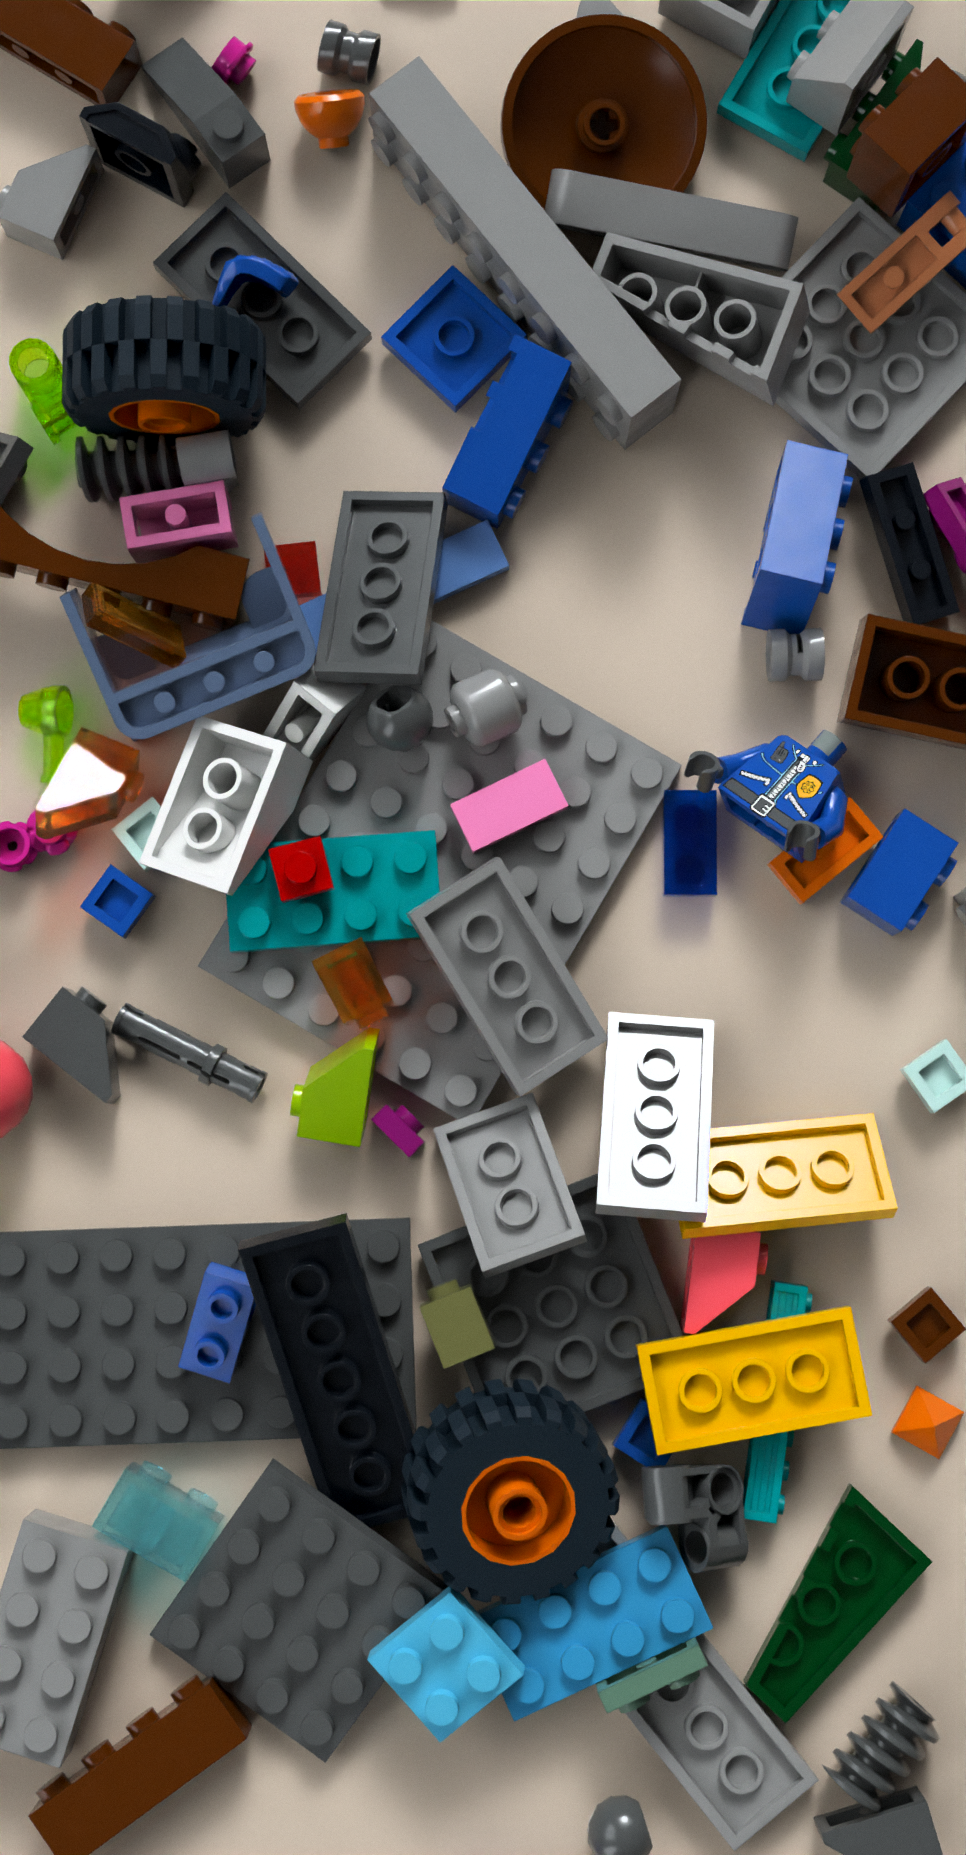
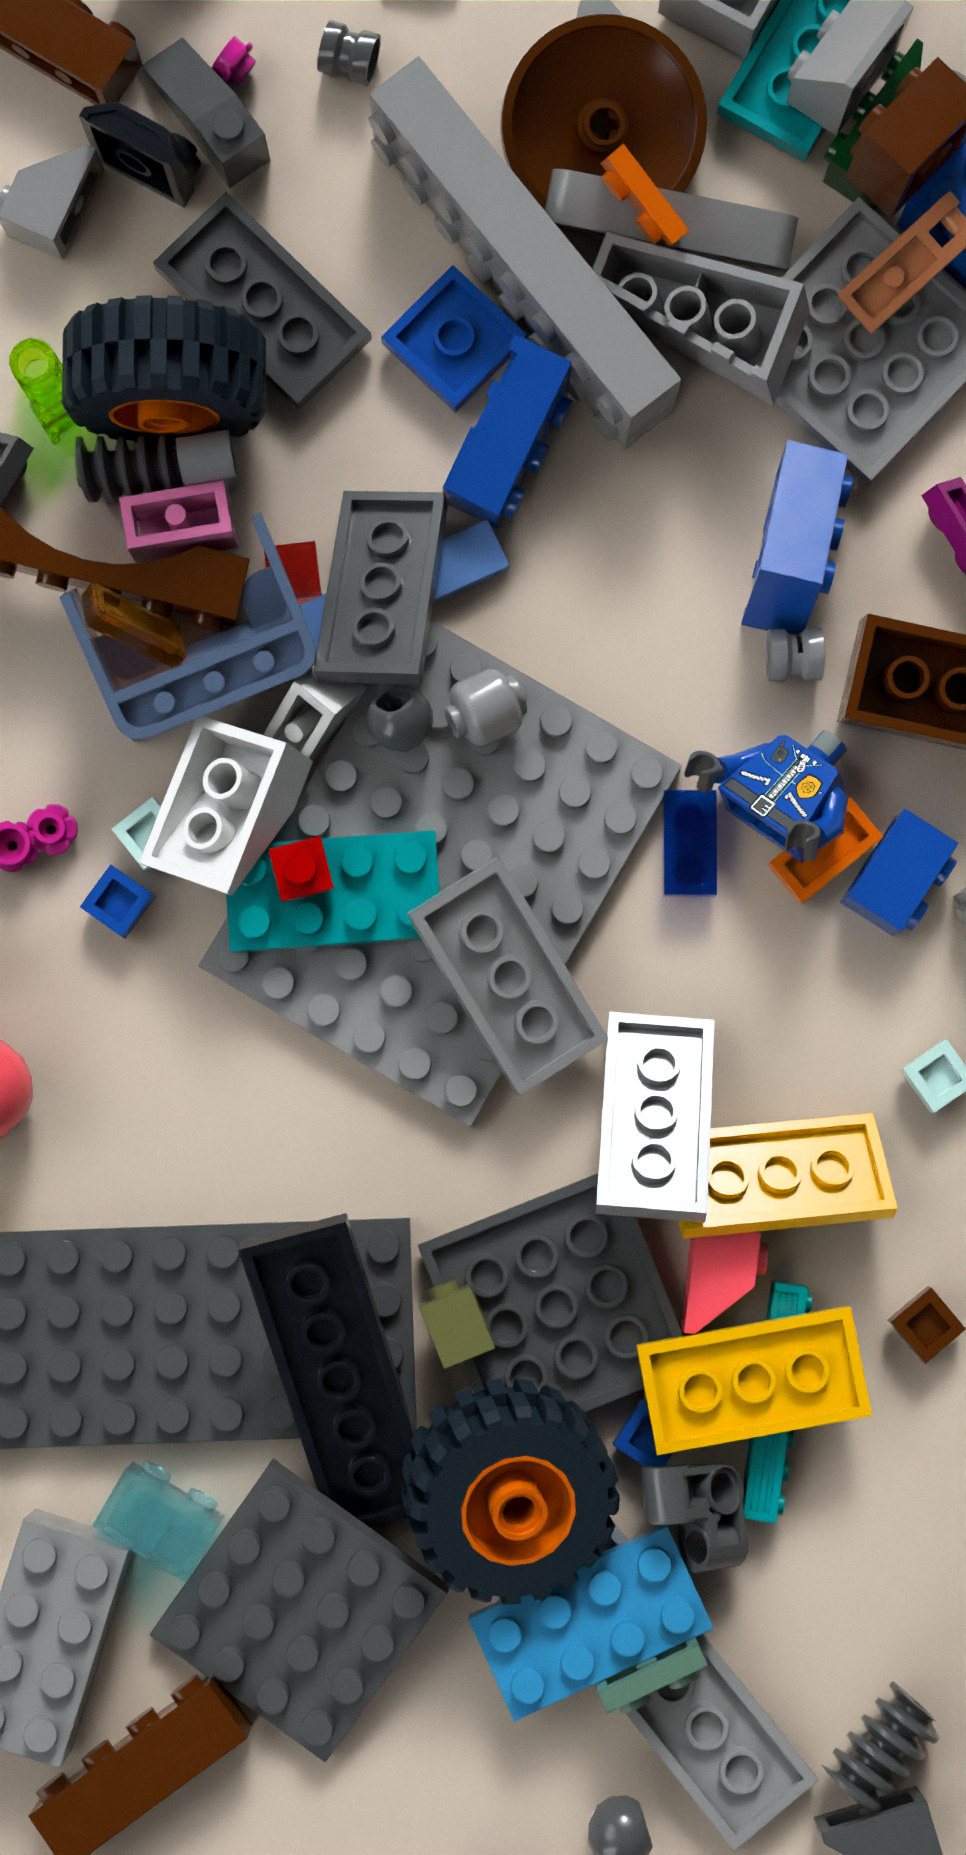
(50, 714): clear neon green bar -> none
(79, 1041): dark grey slope -> none
(89, 785): clear orange slope -> none
(200, 1058): dark grey pin -> none
(218, 1323): blue plate -> none
(256, 270): blue hair -> none
(330, 115): orange brick -> none
(338, 1093): lime slope -> none
(354, 984): clear orange slope -> none
(401, 1128): magenta plate -> none
(446, 1663): medium azure plate -> none
(509, 806): bright pink tile -> none
(509, 1185): light grey plate -> none
(628, 180): none -> orange plate
(838, 1598): dark green wing -> none
(909, 544): black plate -> none
(927, 1422): orange slope -> none

